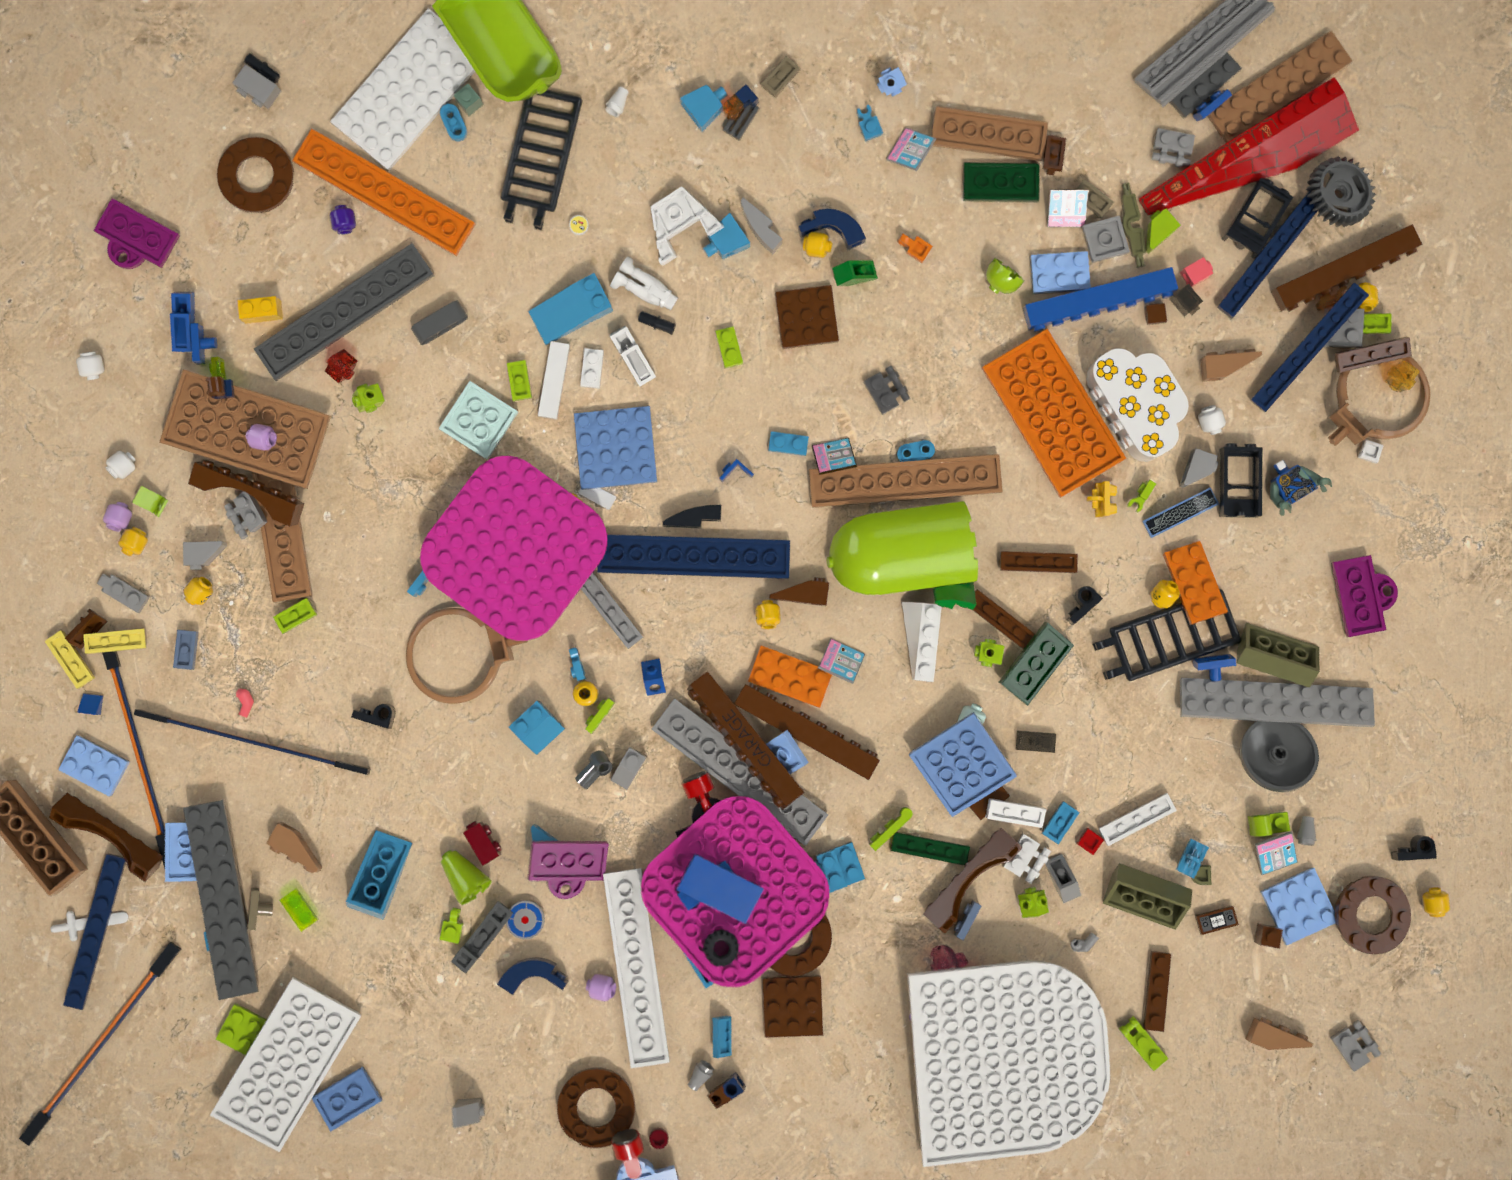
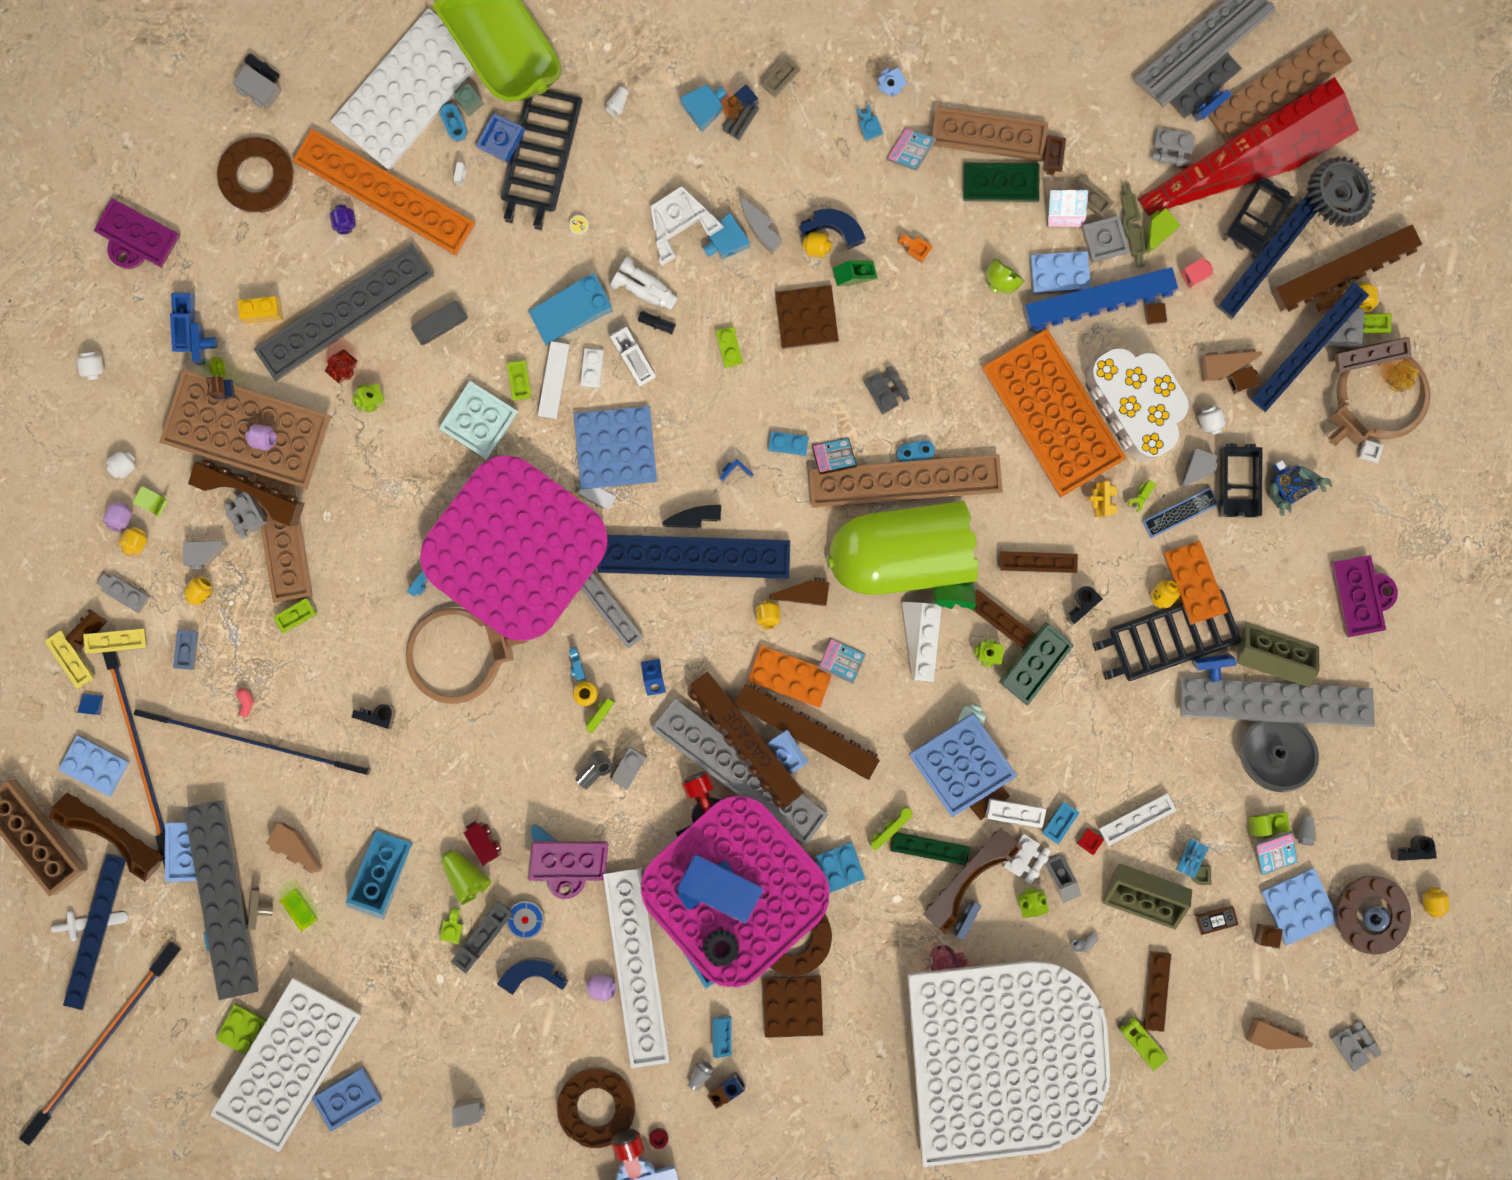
(460, 174): none -> white tile
(500, 137): none -> blue plate
(536, 727): dark azure slope -> none
(1035, 741): clear smoke plate -> none
(1187, 301): clear smoke brick -> none
(1243, 379): none -> reddish brown brick
(1371, 922): none -> sand blue head

